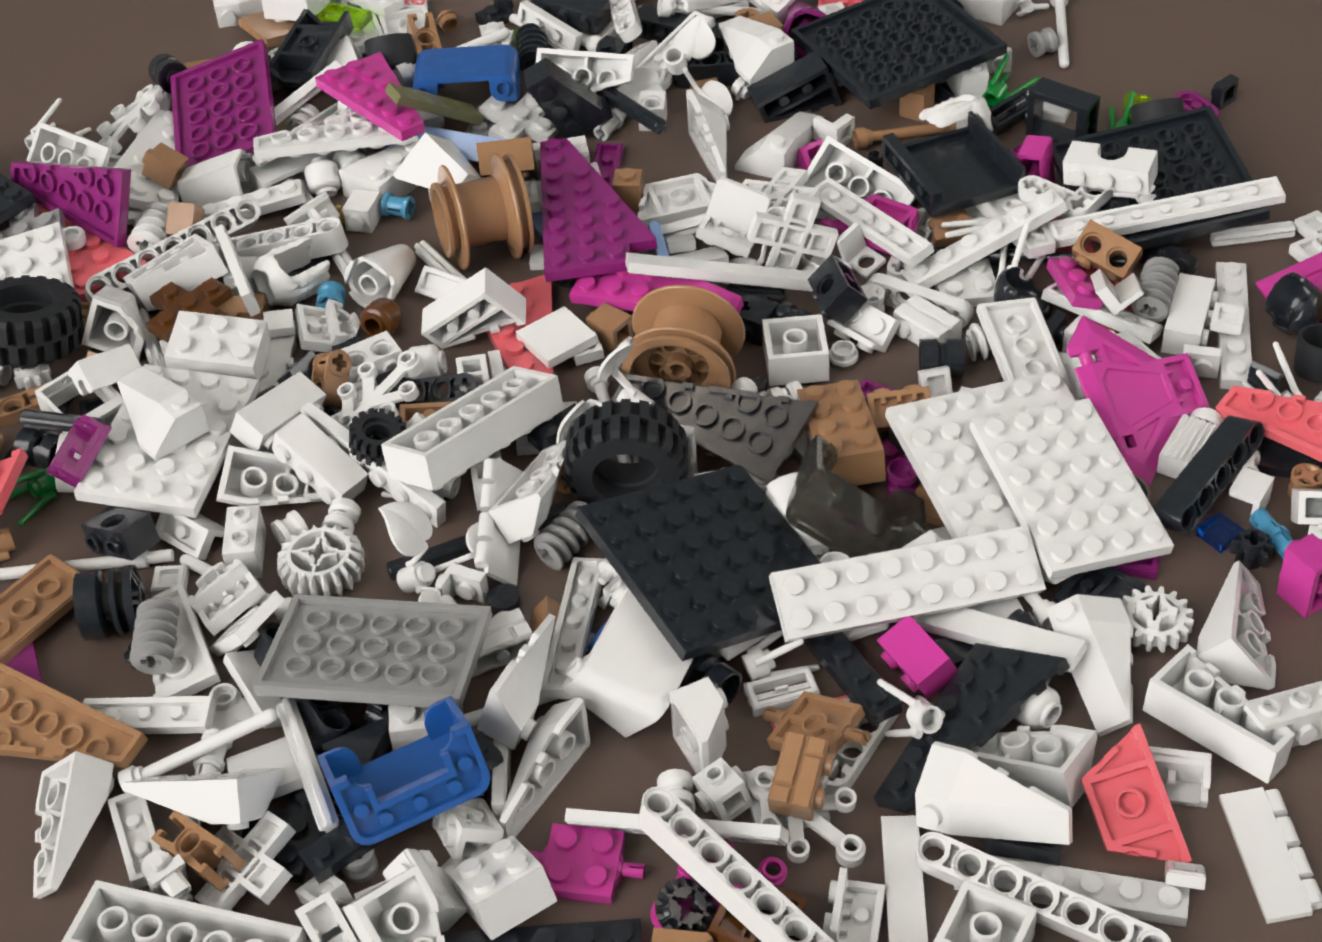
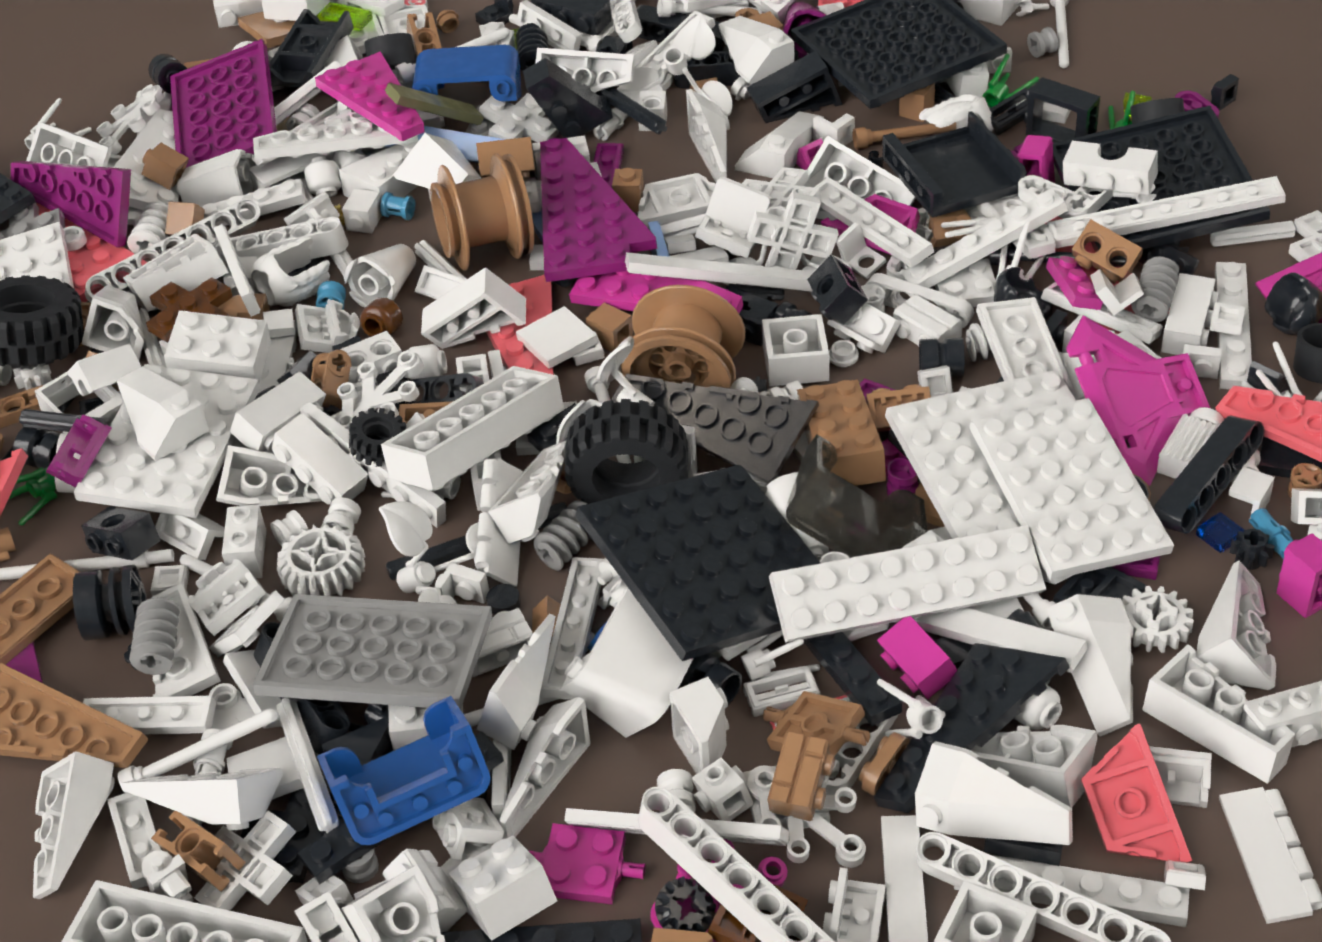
(888, 753): none -> medium nougat plate

